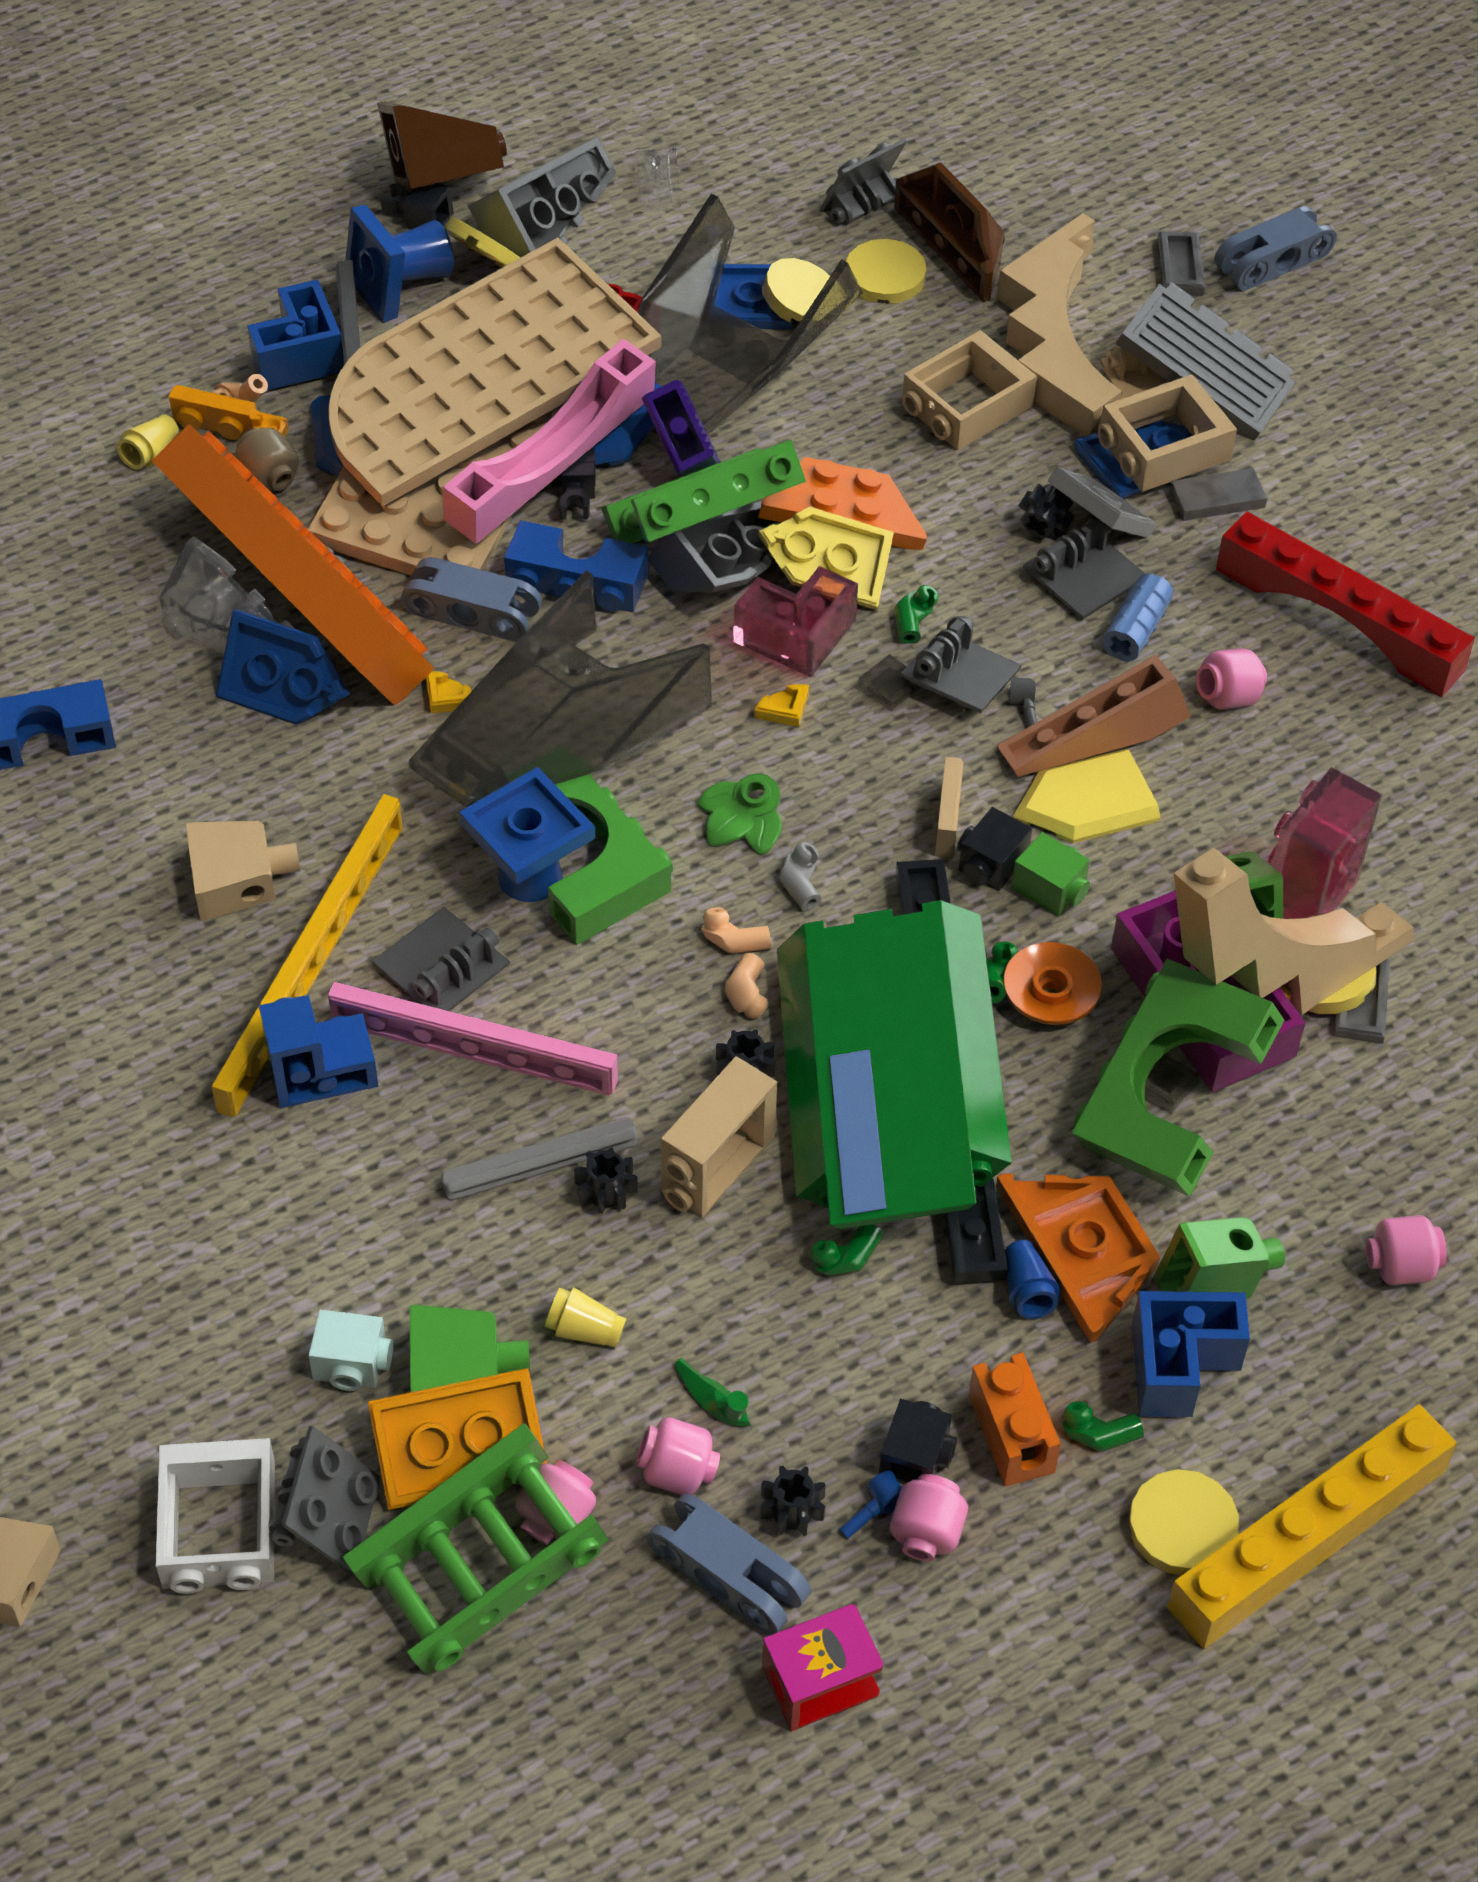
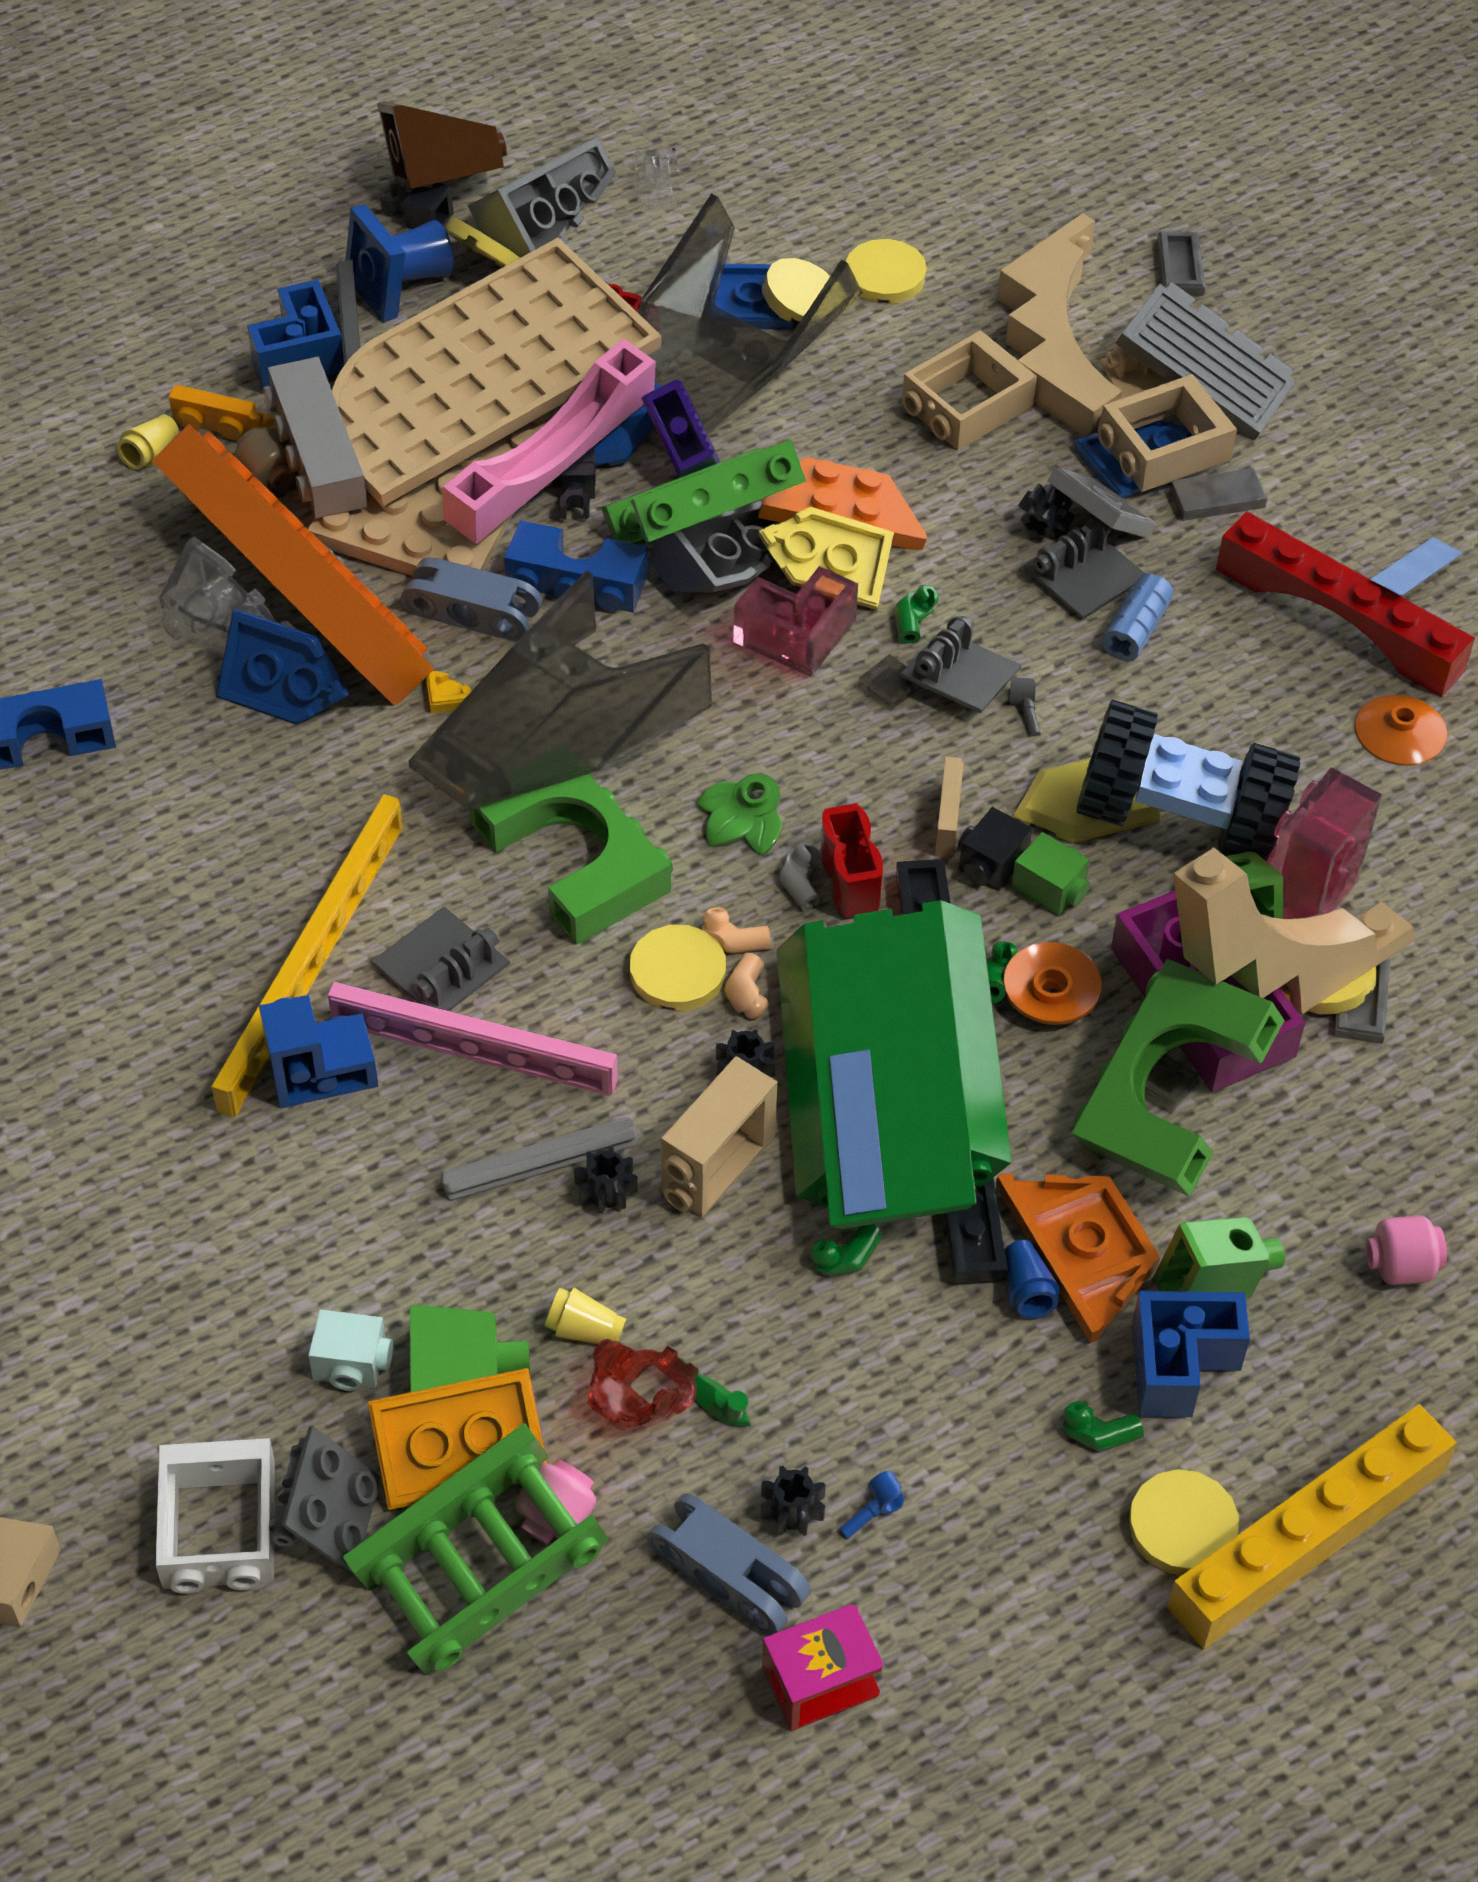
(234, 865): tan torso -> none
(250, 390): light nougat arm -> none
(316, 438): none -> light grey brick
(527, 833): blue plant -> none
(619, 1366): none -> clear red helmet
(677, 967): none -> light yellow tile
(677, 1456): bright pink head -> none
(784, 706): yellow tile -> none
(851, 859): none -> red brick
(863, 184): dark grey hinge -> none
(917, 1441): black brick -> none
(929, 1517): bright pink head -> none
(952, 225): reddish brown wedge -> none
(1014, 1419): orange brick -> none
(1111, 717): nougat slope -> none
(1187, 781): none -> black plate
(1231, 678): bright pink head -> none
(1274, 248): sand blue piece -> none
(1396, 741): none -> orange dish
(1416, 566): none -> medium blue sticker

